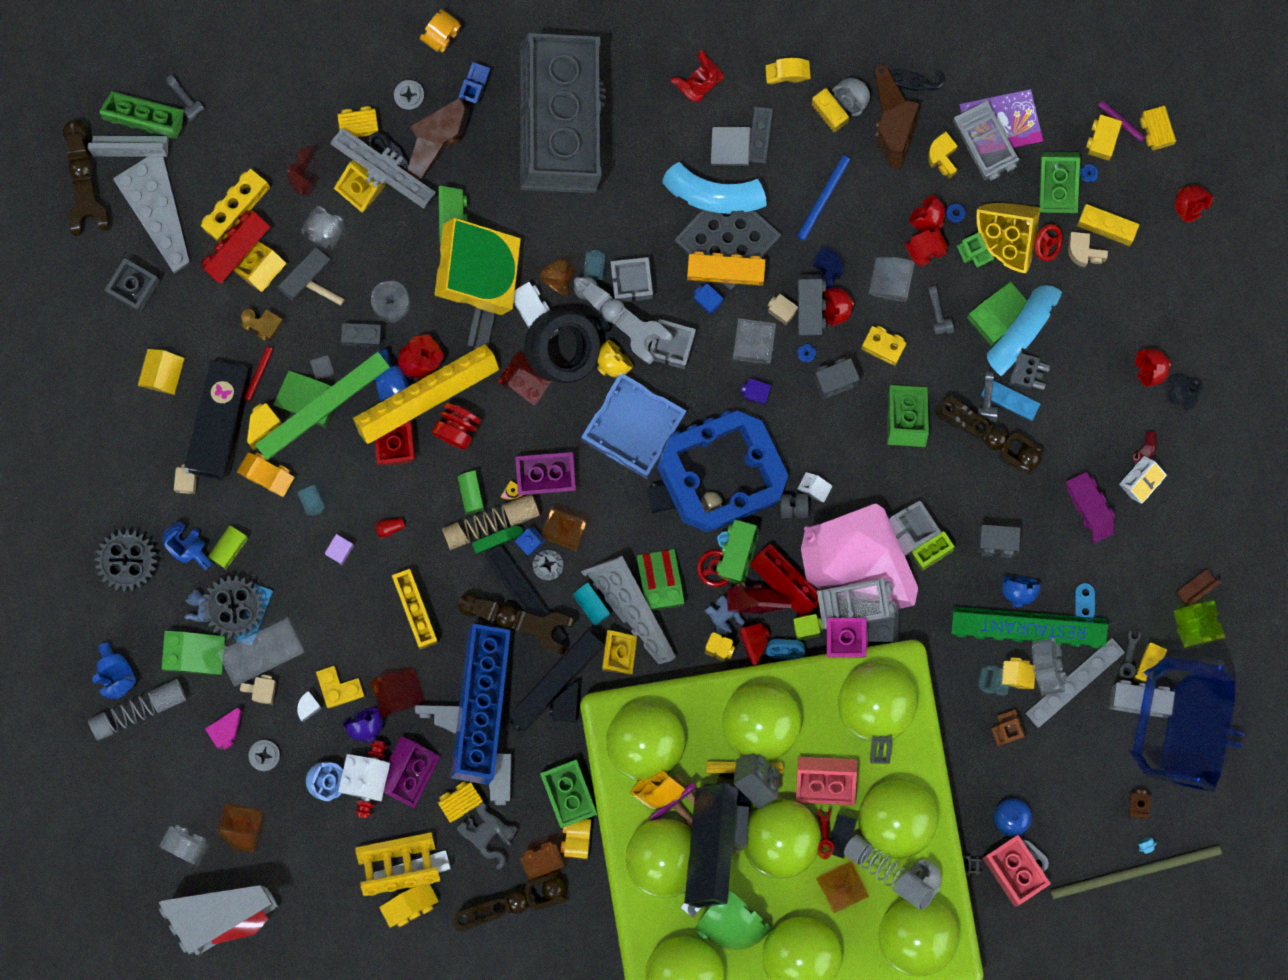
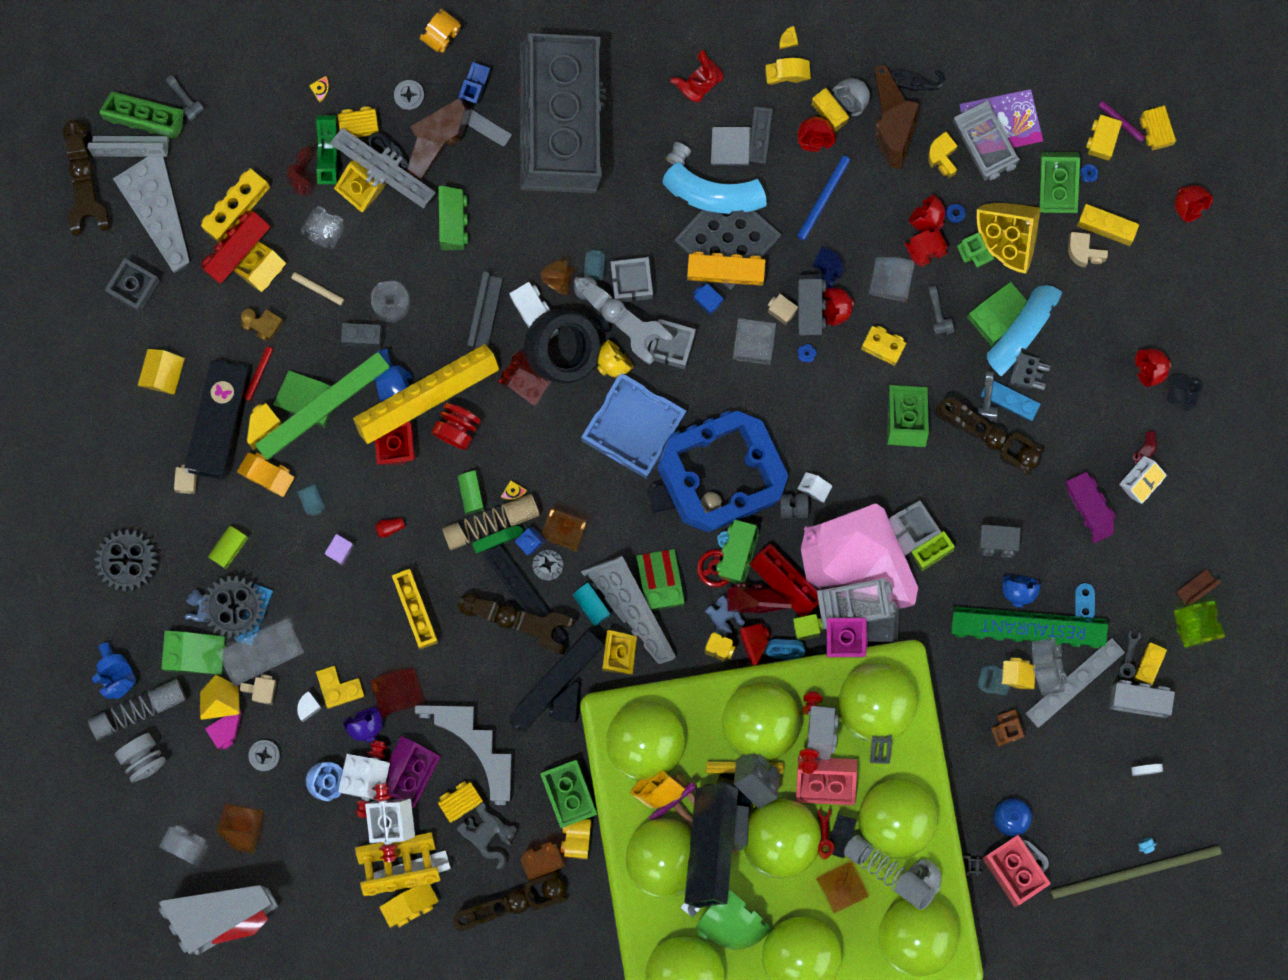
(139, 756): none -> light grey wheel
(186, 548): blue piece -> none
(219, 699): none -> yellow slope
(304, 273): dark grey tile -> none
(320, 88): none -> yellow tile
(322, 367): clear tile -> none
(327, 154): none -> green arch
(389, 821): none -> white brick
(420, 356): red brick -> none
(477, 266): green tile -> none
(480, 704): blue brick -> none
(488, 128): none -> light grey sticker
(545, 473): magenta slope -> none
(678, 153): none -> light grey wheel
(755, 392): dark purple brick -> none
(788, 38): none -> yellow tile
(815, 134): none -> red cylinder
(821, 732): none -> light grey brick
(836, 378): dark grey brick -> none
(1045, 242): red piece -> none
(1139, 812): reddish brown brick -> none
(1147, 769): none -> white piece
(1196, 729): clear blue windscreen -> none

